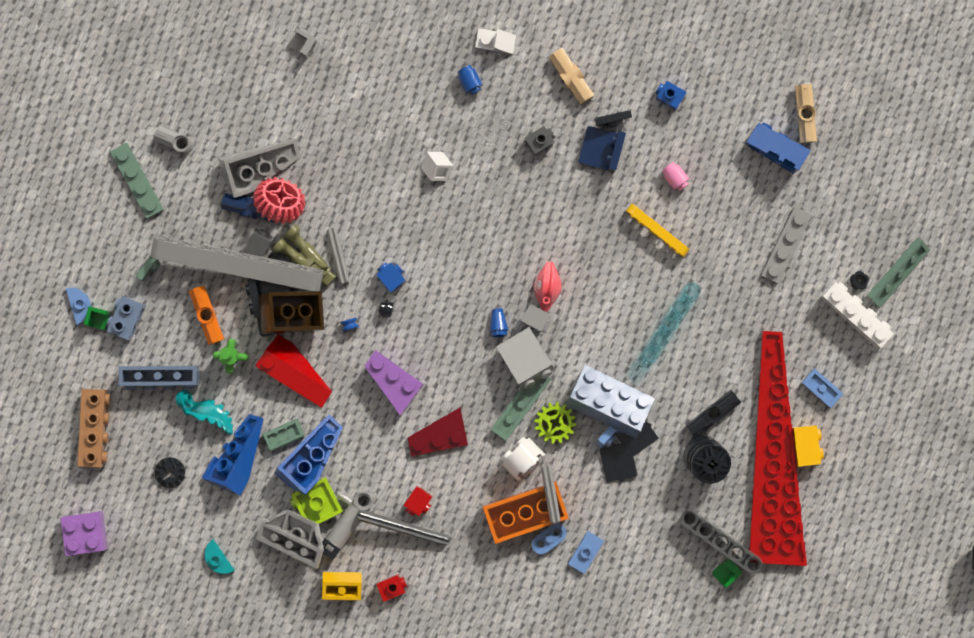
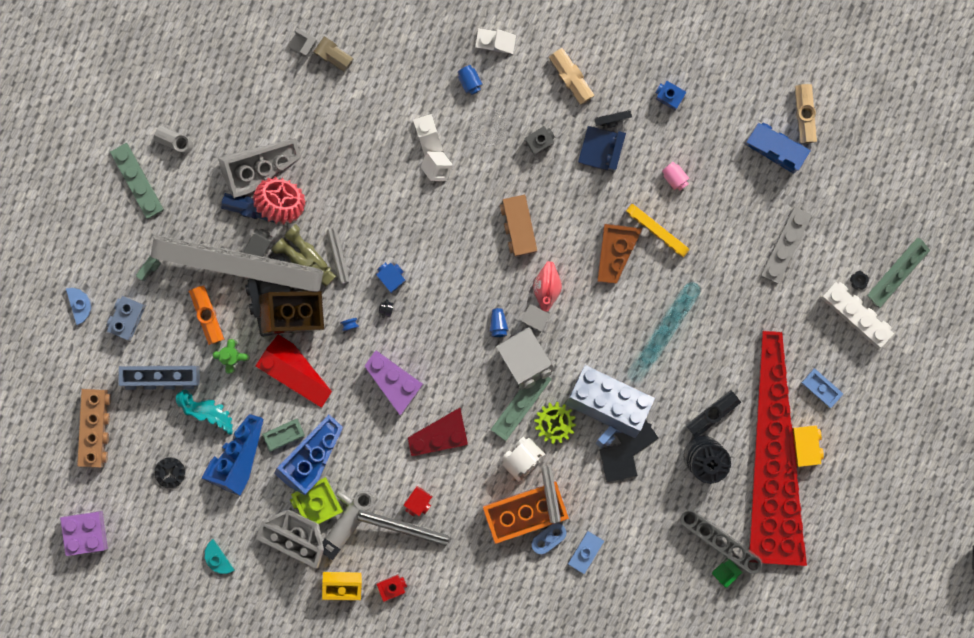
(97, 318): green panel -> none
(330, 52): none -> dark tan piece
(428, 134): none -> white slope
(518, 225): none -> medium nougat brick
(615, 251): none -> dark orange wing

